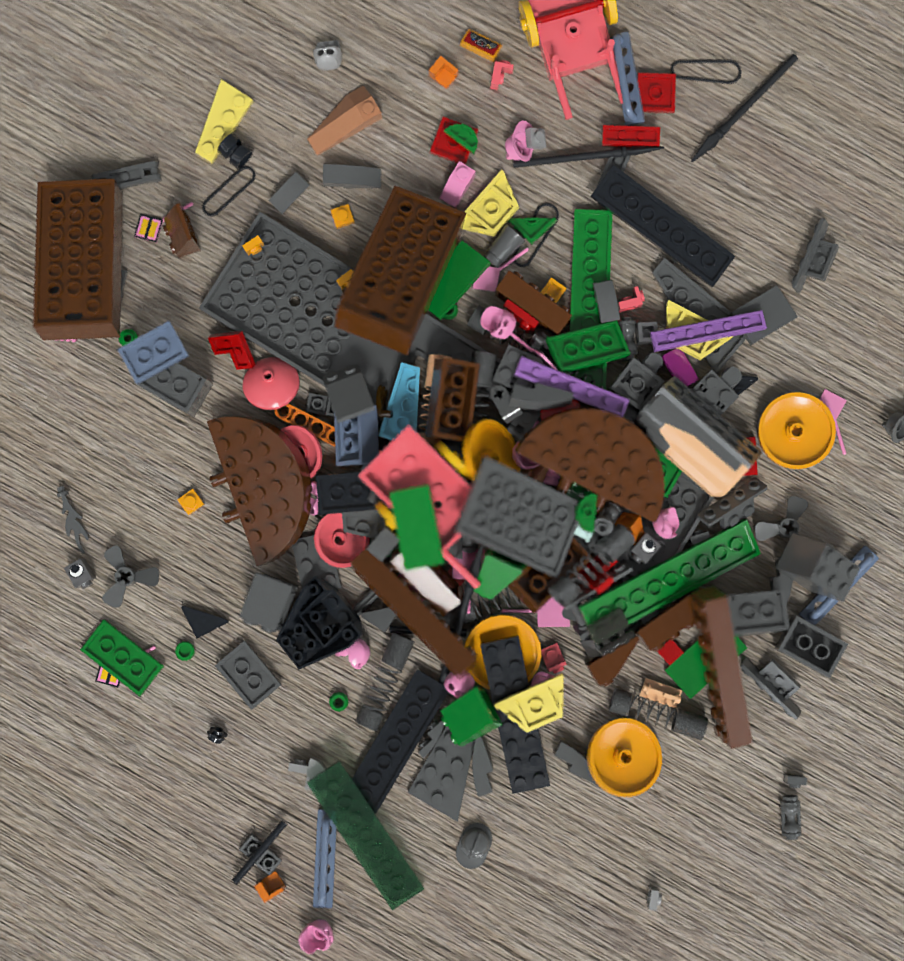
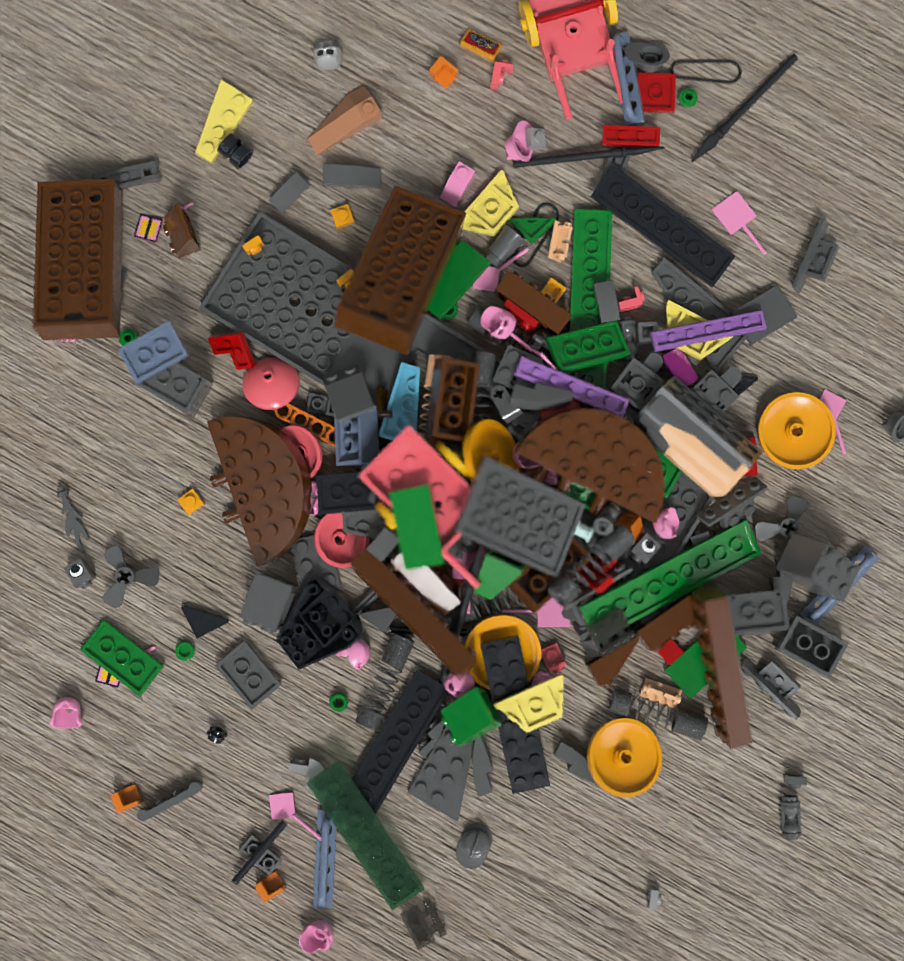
(62, 718): none -> bright pink hair
(126, 798): none -> orange panel
(162, 804): none -> dark grey plate
(223, 185): black piece -> none
(283, 807): none -> bright pink piece
(418, 927): none -> clear smoke plate
(447, 147): red plate -> none
(464, 136): green plate -> none
(558, 248): none -> light nougat hinge
(585, 512): green plate -> none
(647, 56): none -> dark grey piece
(688, 103): none -> green plate
(735, 214): none -> bright pink piece

